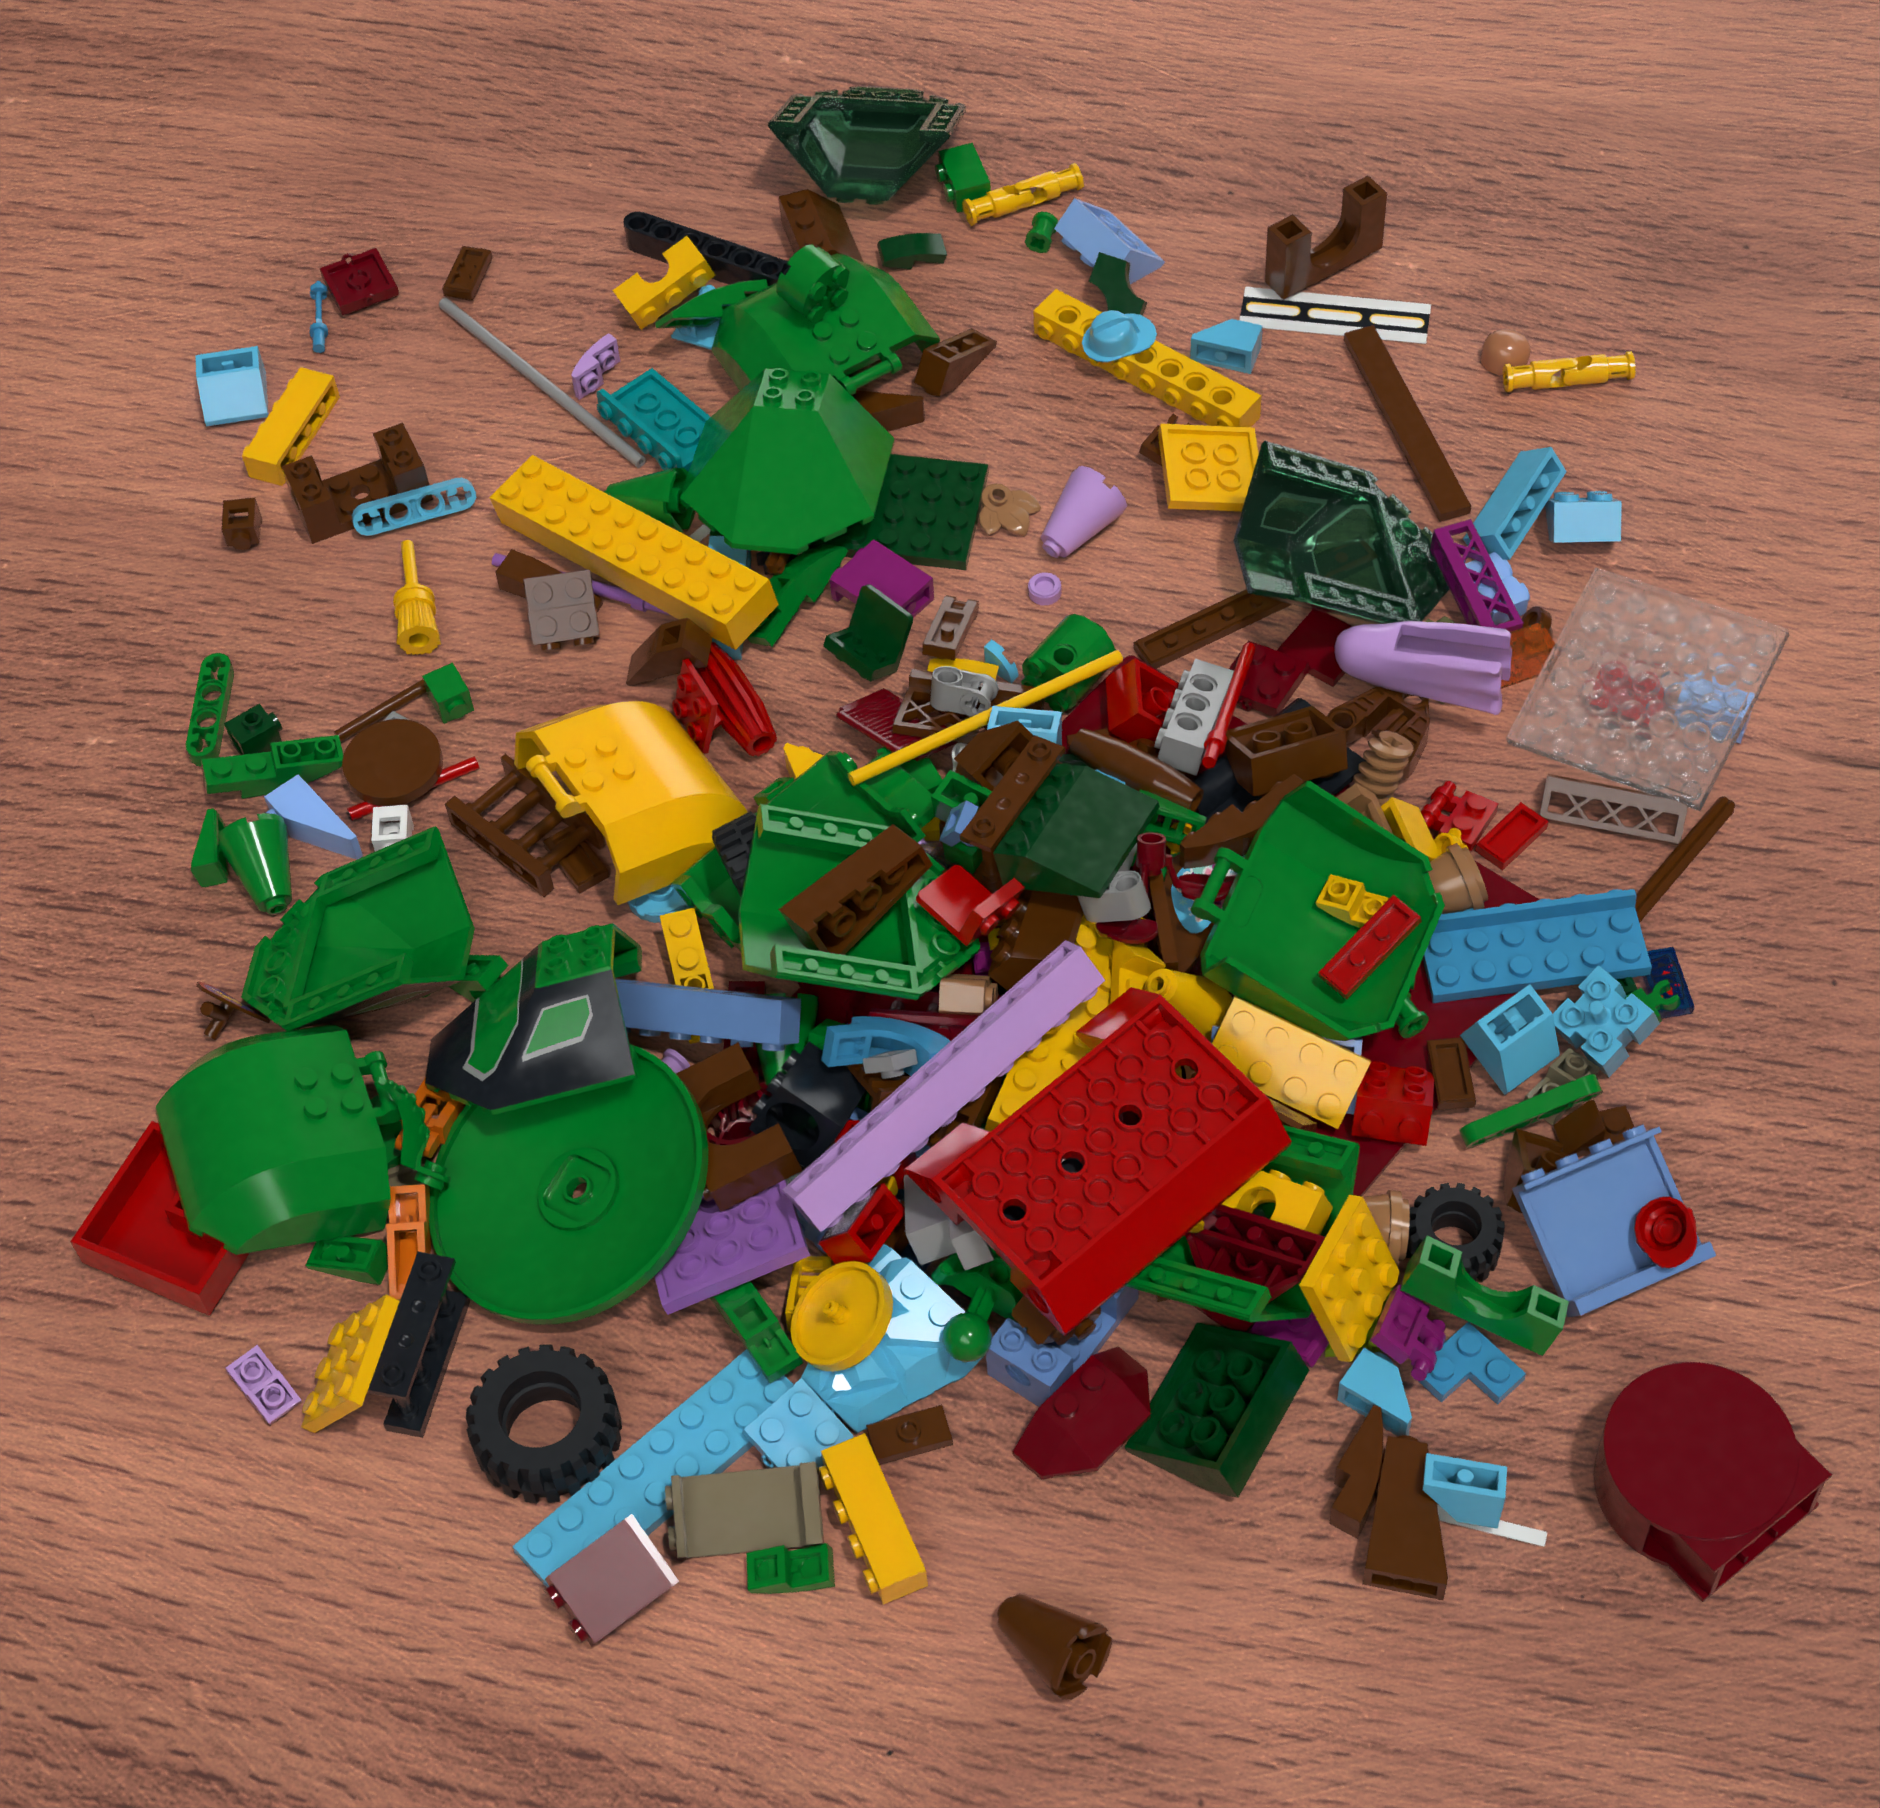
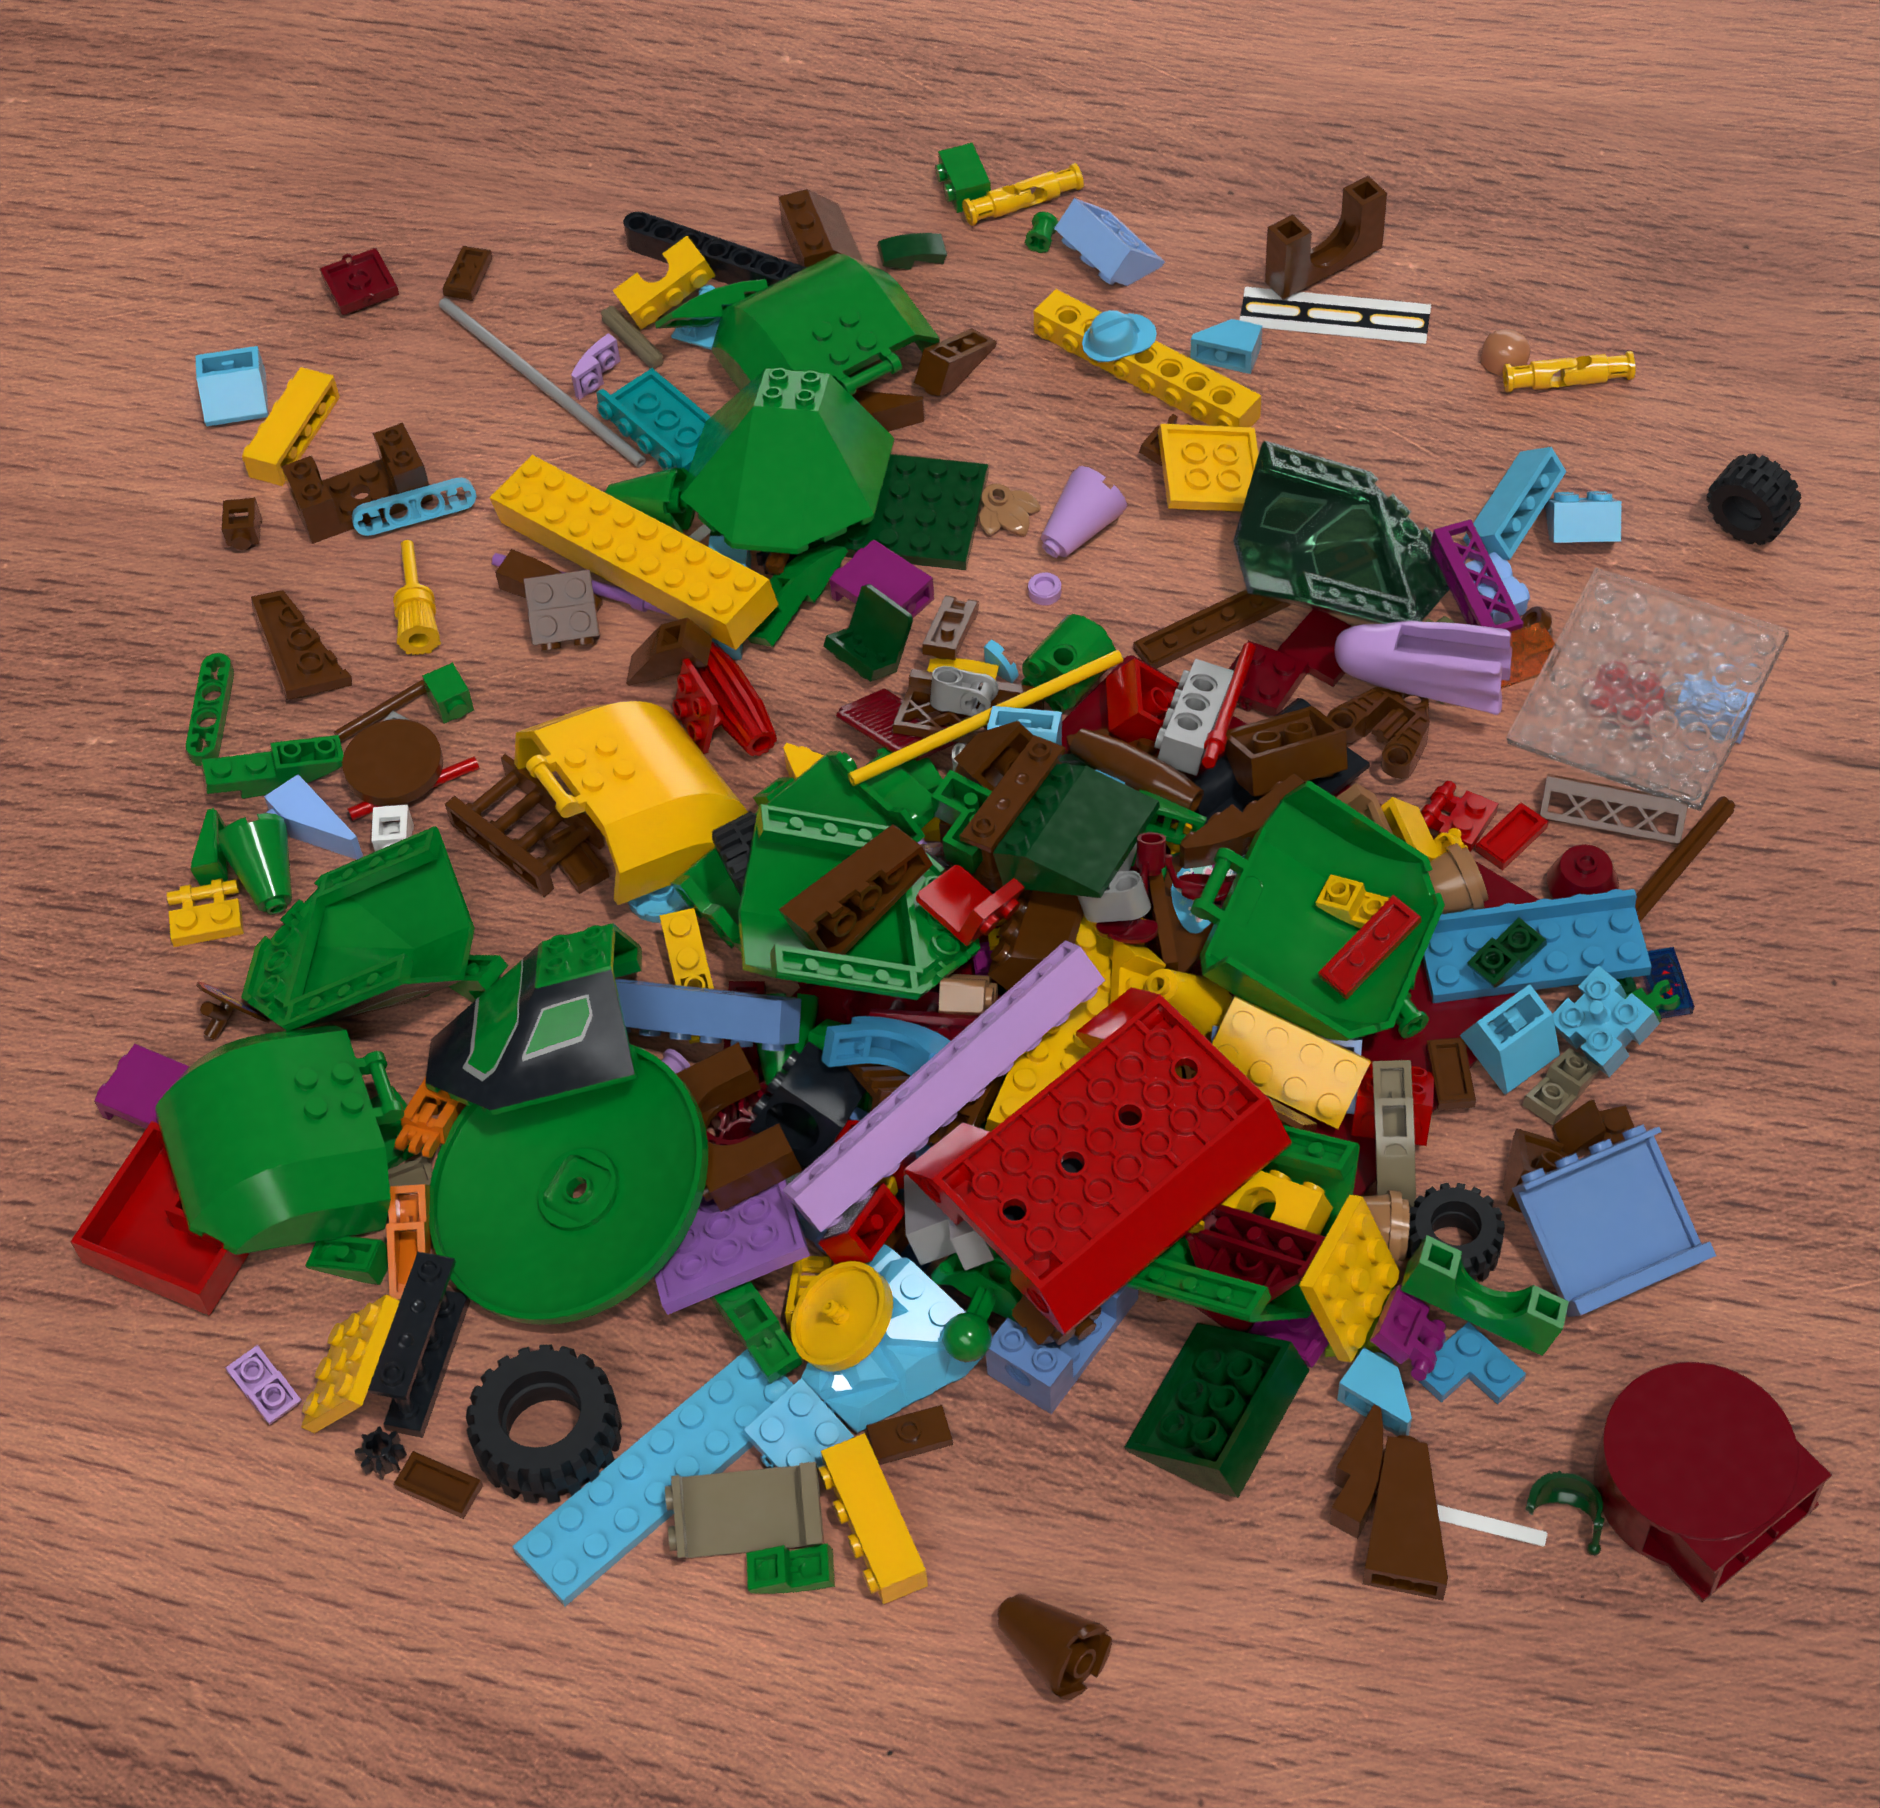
(138, 1086): none -> magenta panel
(206, 921): none -> yellow plate
(254, 730): dark green brick -> none
(296, 649): none -> reddish brown wing
(318, 330): dark azure piece -> none
(380, 1452): none -> black gear
(414, 1135): green plant -> none
(438, 1484): none -> reddish brown tile
(610, 1581): slope -> none
(632, 337): none -> dark tan axle
(813, 282): green brick -> none
(865, 138): clear green windscreen -> none
(890, 1062): light grey plate -> none
(957, 822): medium blue tile -> none
(1087, 1417): dark red wedge -> none
(1112, 278): dark green tile -> none
(1384, 764): medium nougat piece -> none
(1394, 1128): none -> dark tan slope
(1407, 423): reddish brown tile -> none
(1466, 1488): medium azure slope -> none
(1508, 953): none -> dark green slope
(1531, 1111): green beam -> none
(1574, 1491): none -> dark green helmet
(1581, 871): none -> dark red cone
(1666, 1231): red hat -> none
(1753, 499): none -> black tyre

